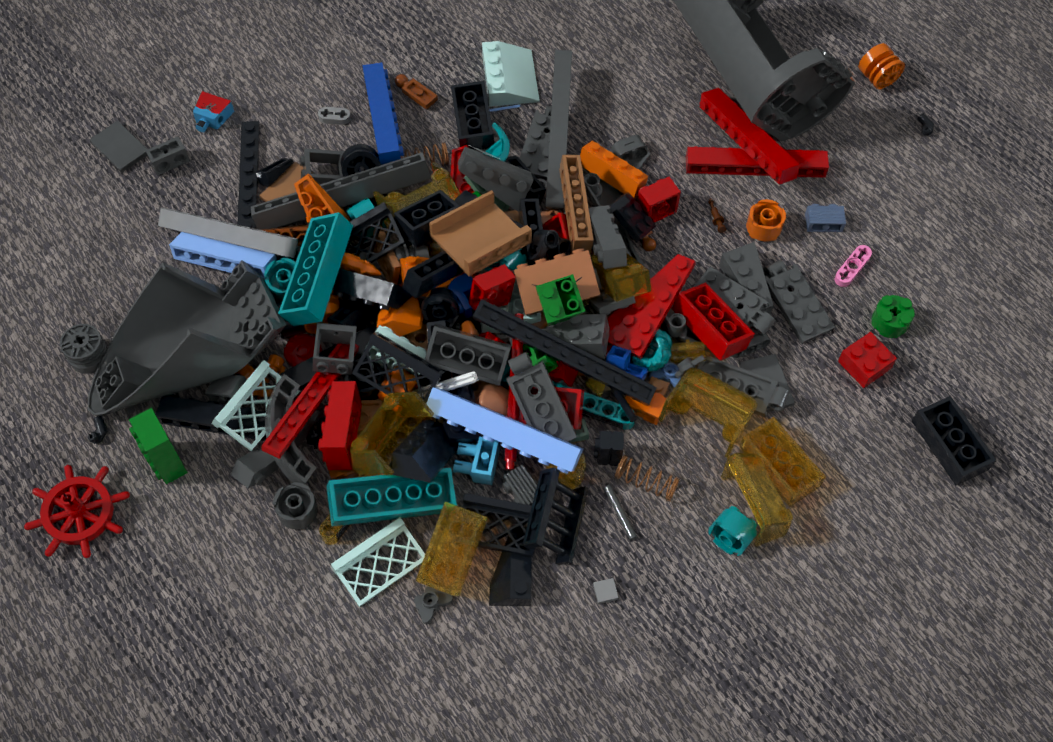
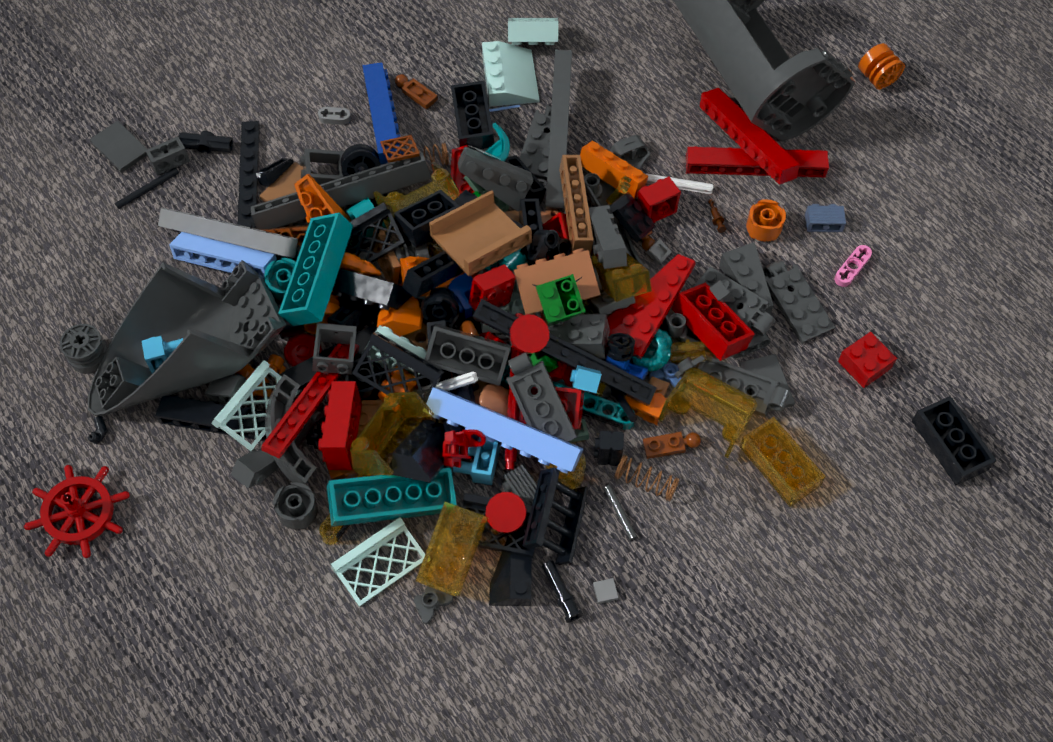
(139, 192): none -> black bar
(156, 446): green brick -> none
(157, 351): none -> medium azure brick
(206, 142): none -> black piece
(211, 111): torso -> none
(399, 140): none -> dark orange window
(463, 440): none -> red piece
(506, 512): none -> red tile
(529, 334): none -> red tile
(533, 30): none -> light aqua brick
(565, 599): none -> black pin
(585, 379): none -> medium azure brick
(620, 347): none -> black wheel
(623, 187): none -> clear yellow bar
(658, 251): none -> light grey tile
(669, 444): none -> dark orange plate
(683, 184): none -> white axle
(721, 292): none -> dark grey slope
(733, 531): teal brick -> none
(760, 494): clear yellow windscreen -> none
(893, 316): green brick -> none
(928, 125): black arm -> none

